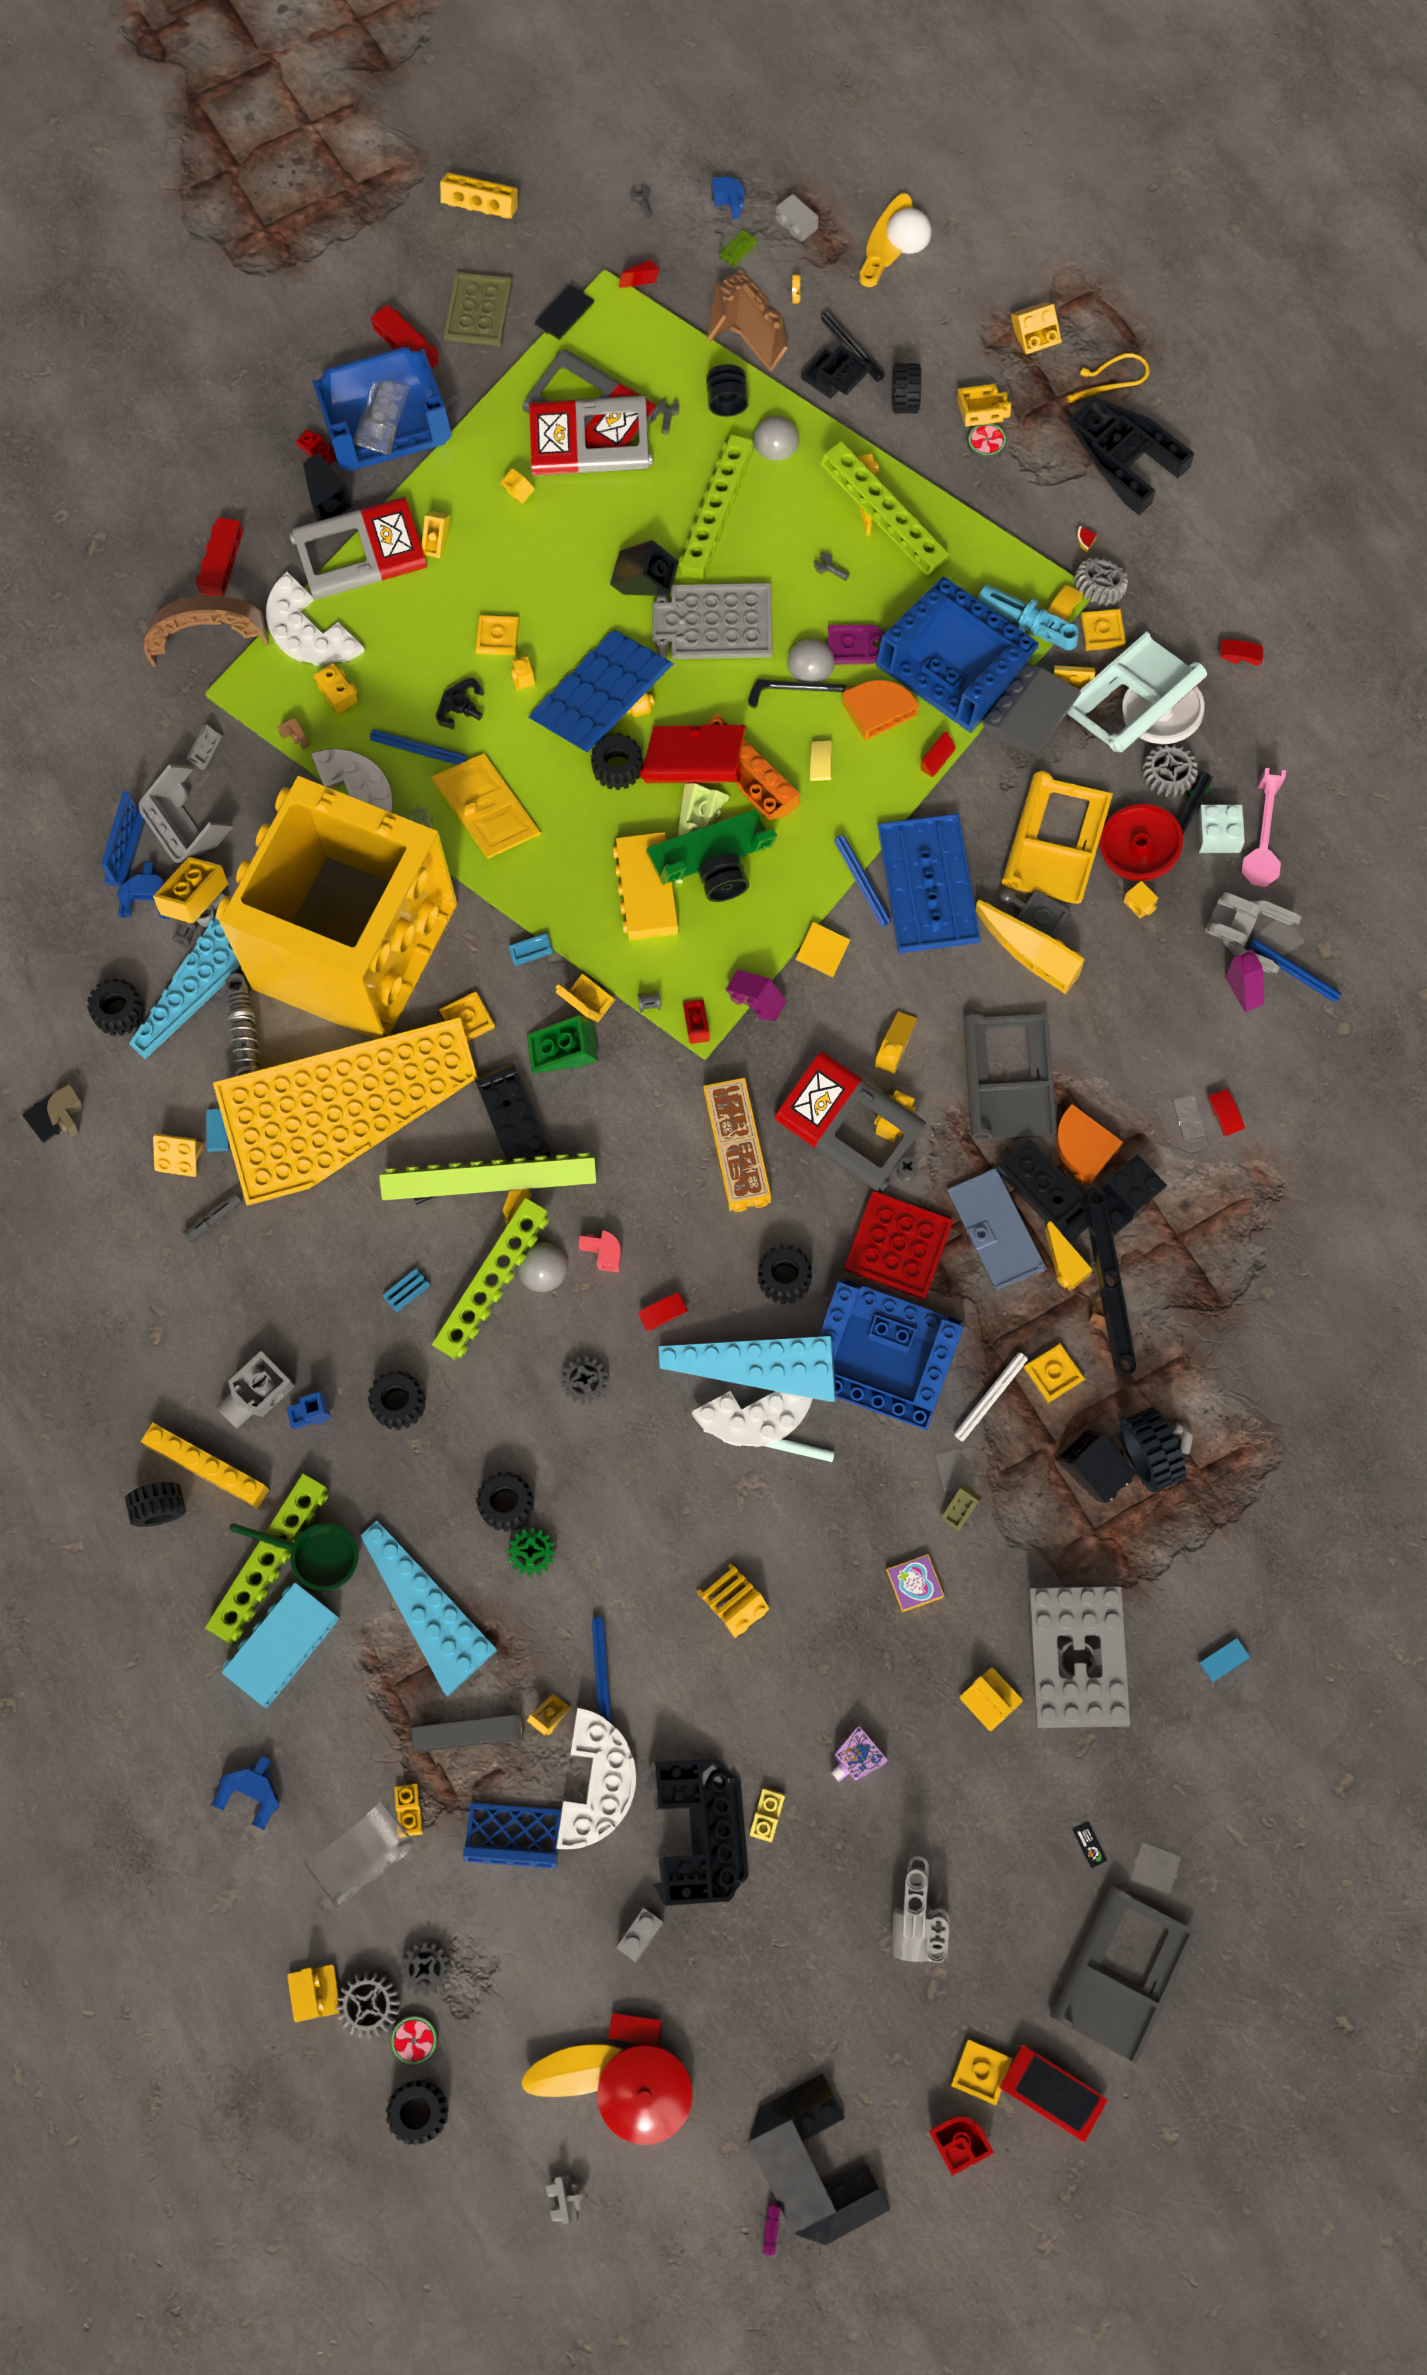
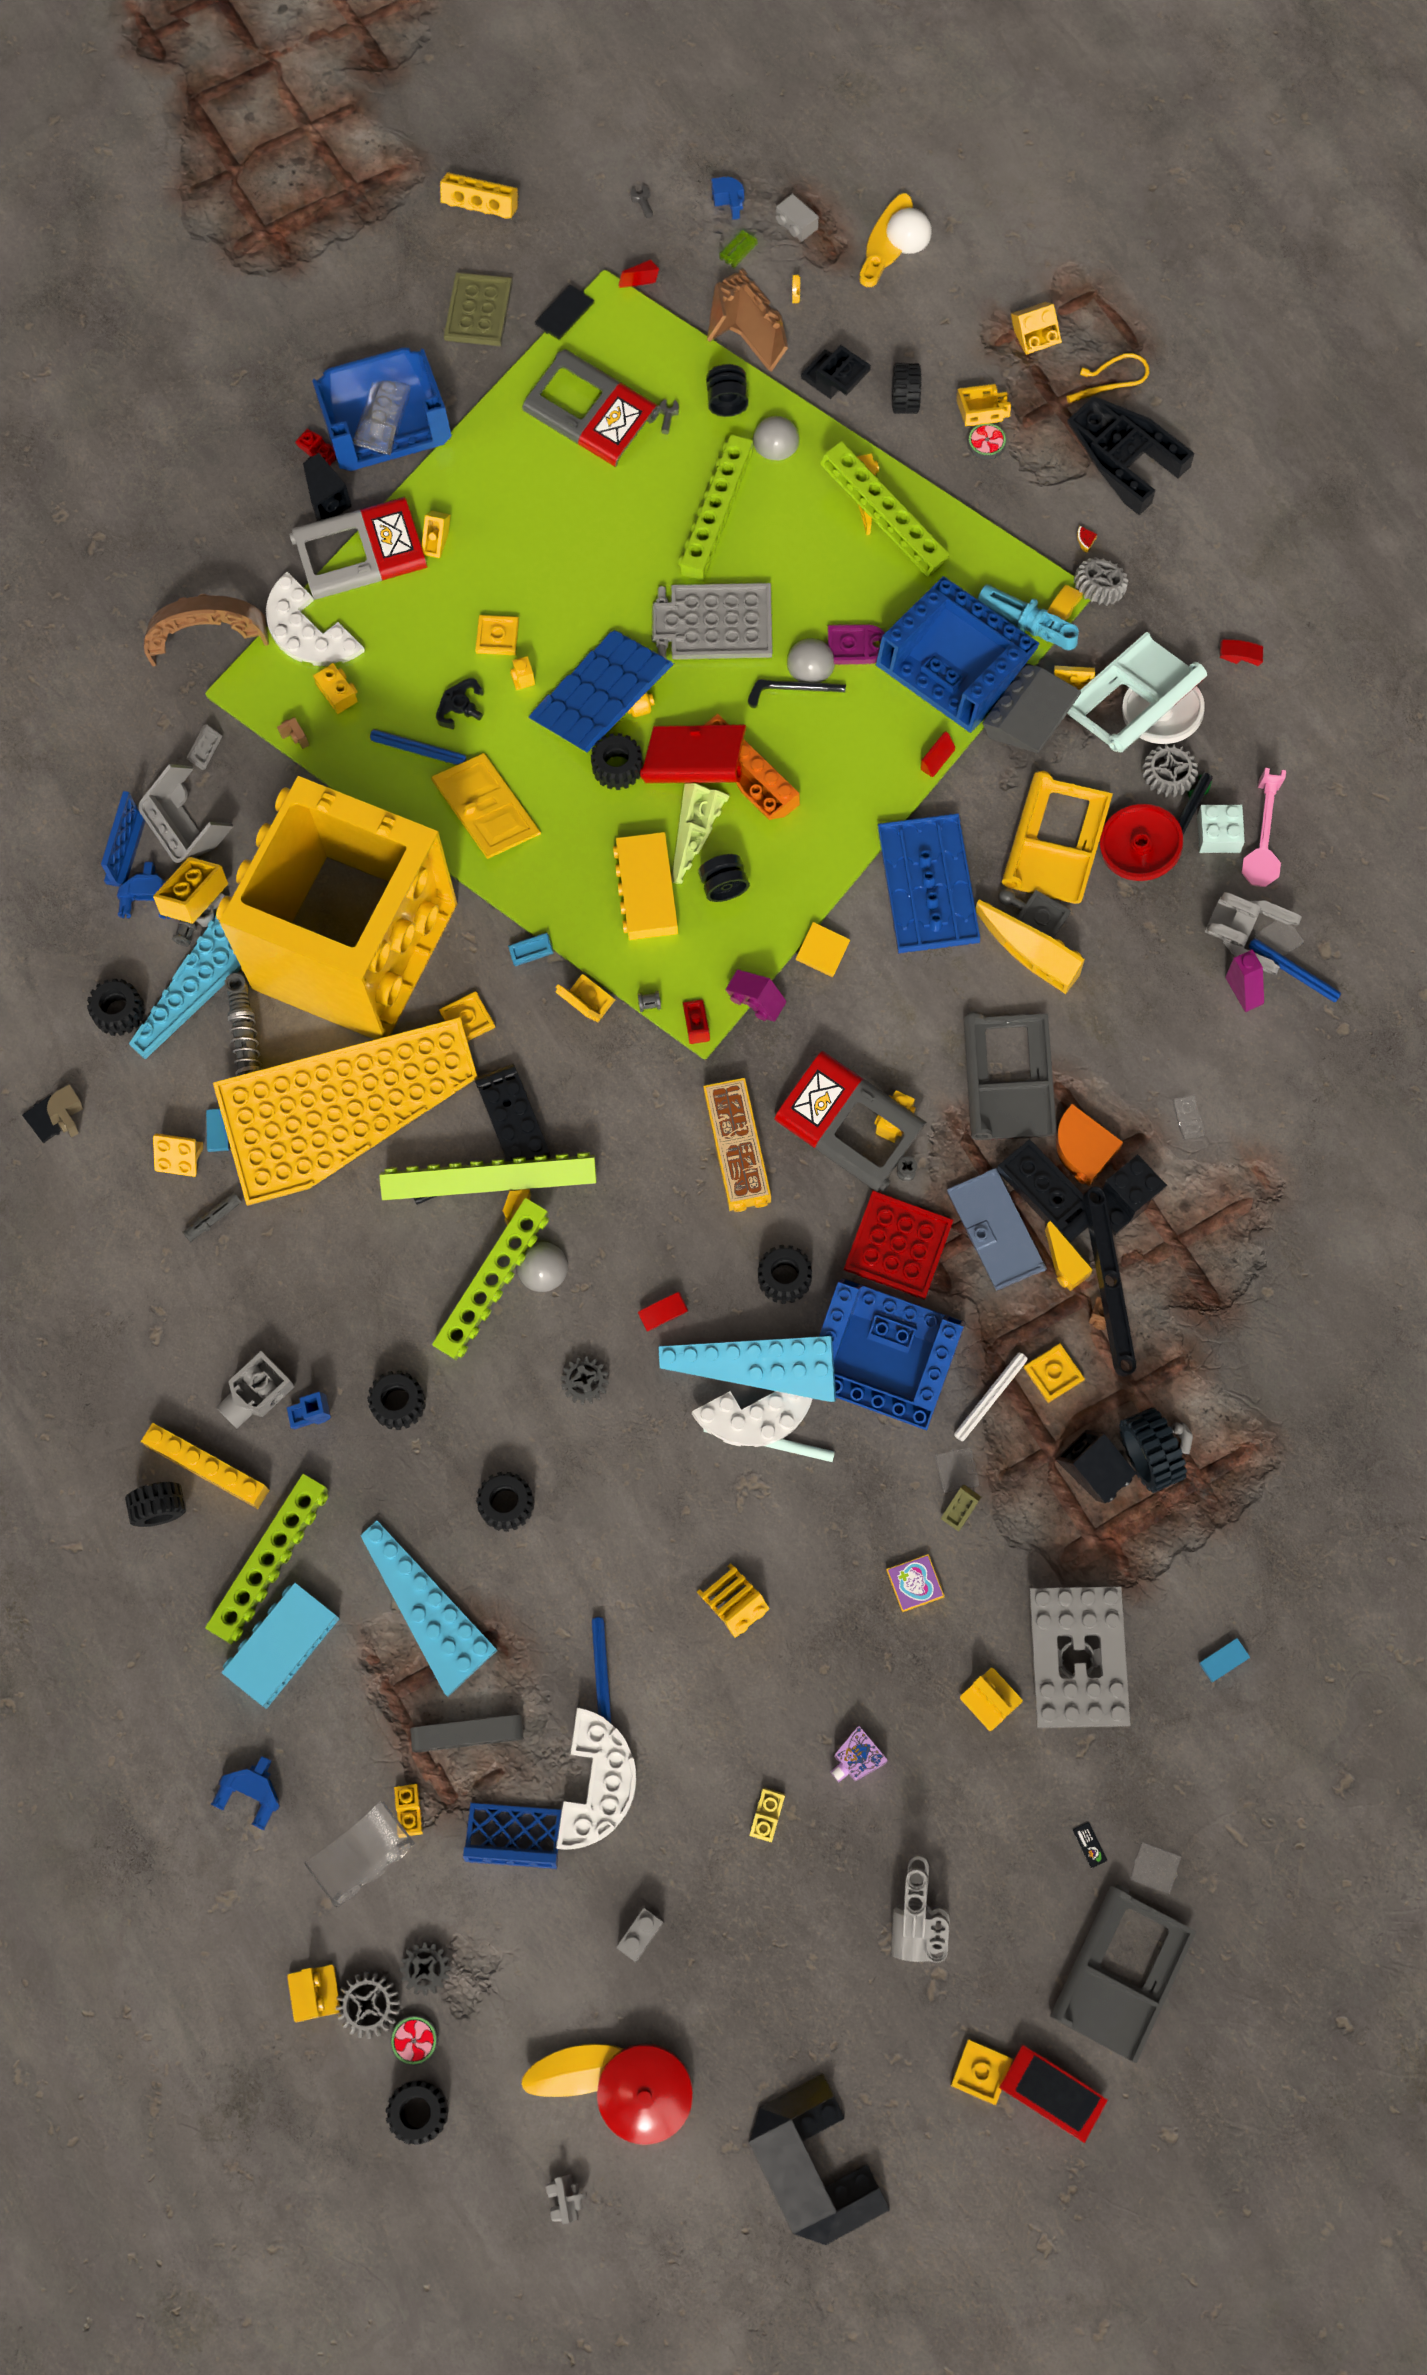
(219, 557): red brick -> none
(320, 1557): dark green piece -> none
(358, 774): white plate -> none
(401, 334): red brick -> none
(415, 1273): dark azure tile -> none
(421, 816): clear gear -> none
(517, 486): yellow brick -> none
(542, 1553): green gear -> none
(549, 1714): yellow slope -> none
(559, 437): piece -> none
(562, 1046): green slope -> none
(607, 1247): coral brick -> none
(635, 2029): red slope -> none
(644, 570): black slope -> none
(686, 853): green bracket -> none
(716, 1831): black slope -> none
(771, 2229): magenta axle -> none
(821, 760): light yellow slope -> none
(828, 566): flat silver bar -> none
(847, 340): black axle -> none
(862, 880): blue axle -> none
(878, 706): orange brick -> none
(895, 1042): yellow slope -> none
(961, 2143): red brick -> none
(1103, 629): yellow tile -> none
(1141, 900): yellow brick -> none
(1226, 1112): red slope -> none

